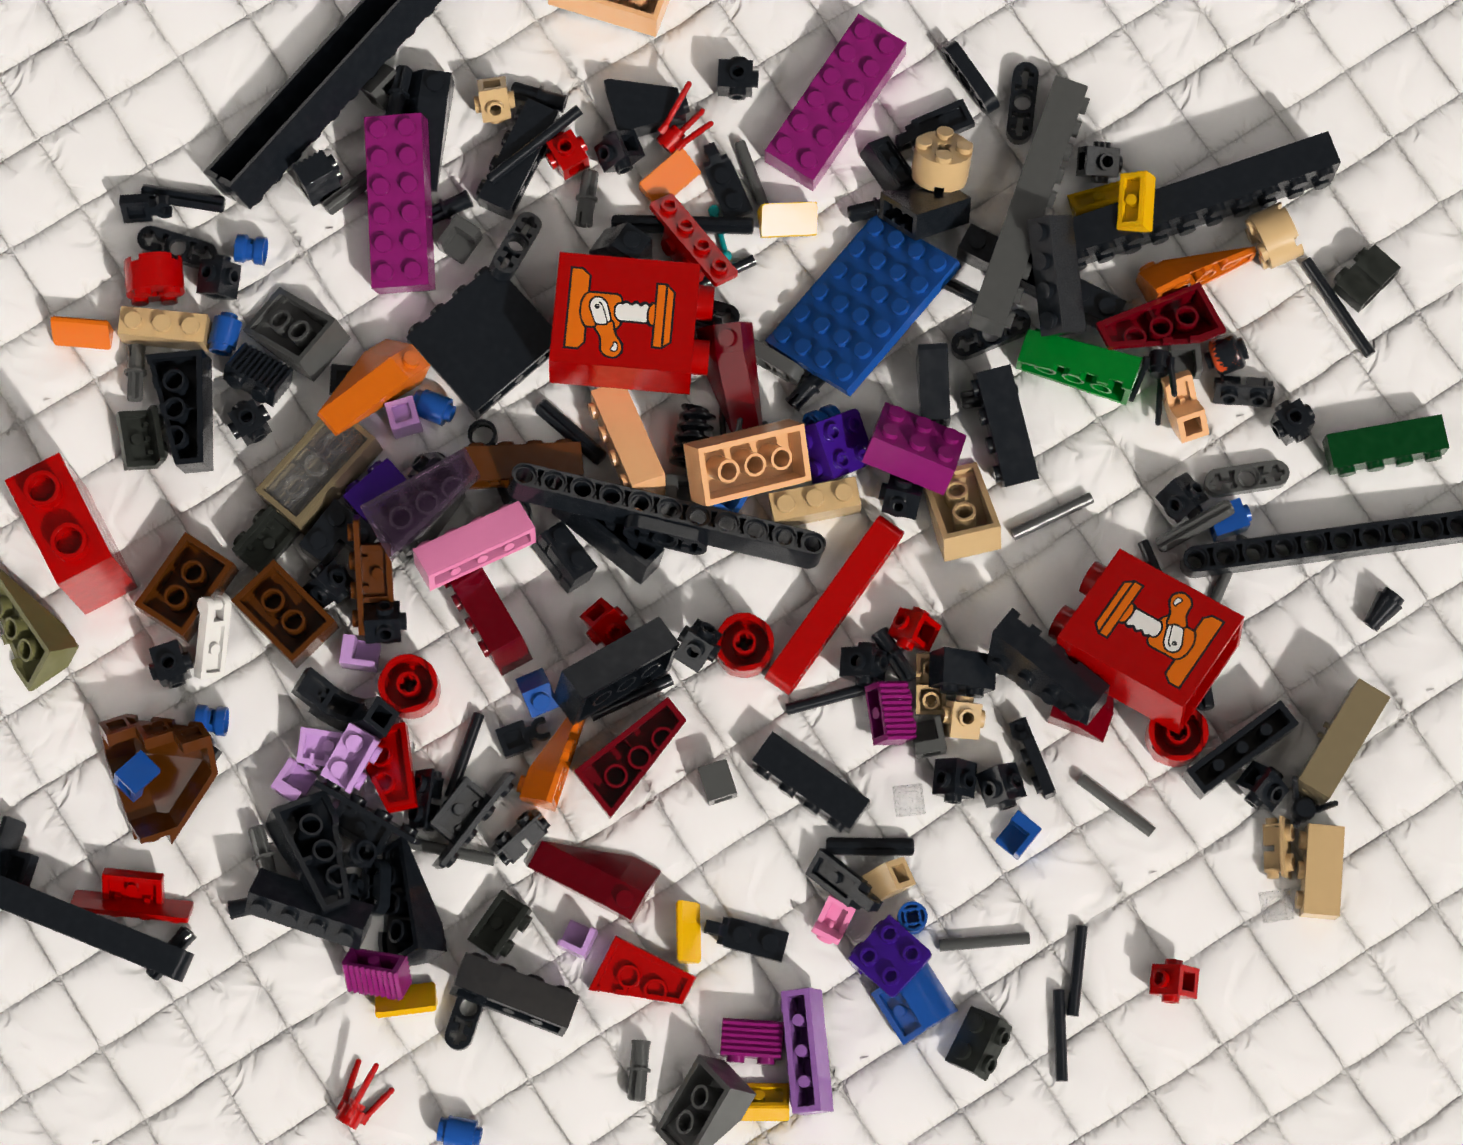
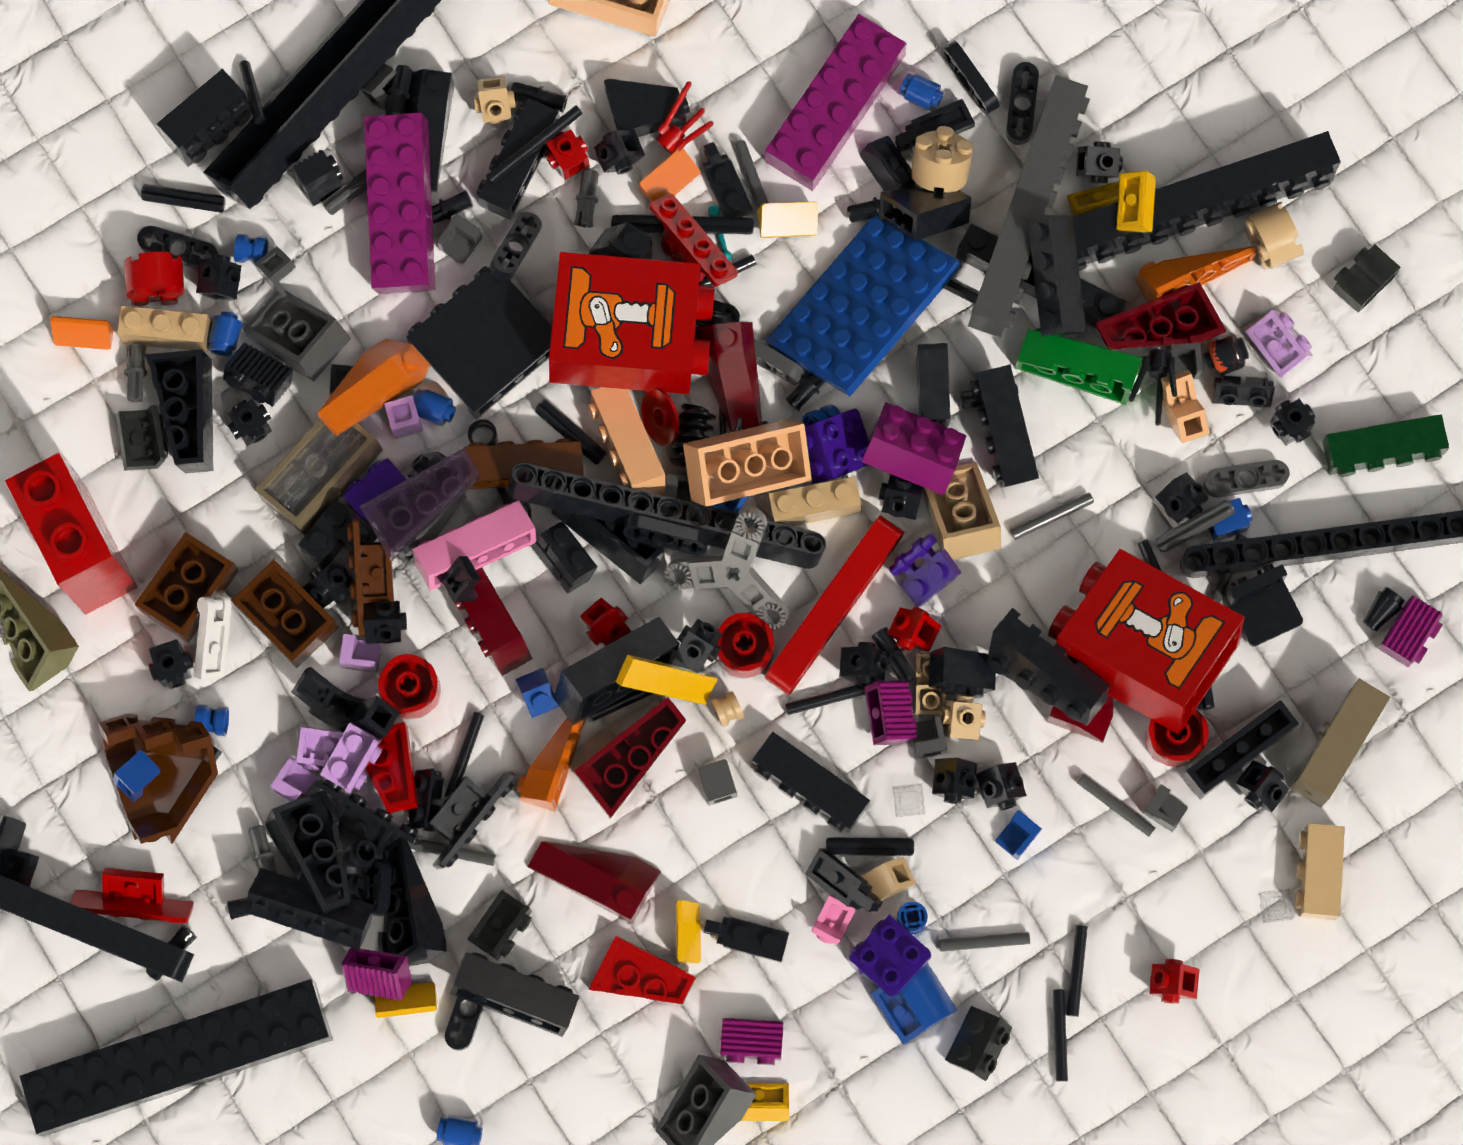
(142, 209): black plate -> none
(175, 1058): none -> black brick
(205, 118): none -> black brick
(252, 92): none -> black bar
(264, 539): pearl dark grey bracket -> none
(275, 267): none -> dark grey panel
(351, 1110): red plant -> none
(461, 580): none -> black bracket
(510, 842): black hinge -> none
(517, 737): black plate -> none
(578, 939): lavender panel -> none
(638, 1070): dark grey axle -> none
(660, 417): none -> red dish
(666, 679): none -> yellow tile
(727, 709): none -> tan wheel
(736, 78): black brick -> none
(739, 553): none -> light grey piece
(806, 1051): medium lavender brick -> none
(921, 91): none -> blue brick
(930, 577): none -> dark purple plate
(968, 336): black beam -> none
(1031, 755): black hinge -> none
(1165, 809): none -> dark grey panel
(1264, 604): none -> black bracket
(1280, 342): none -> lavender bracket
(1280, 836): tan hinge -> none
(1303, 807): black plant -> none
(1338, 307): black bar -> none
(1410, 632): none -> magenta brick

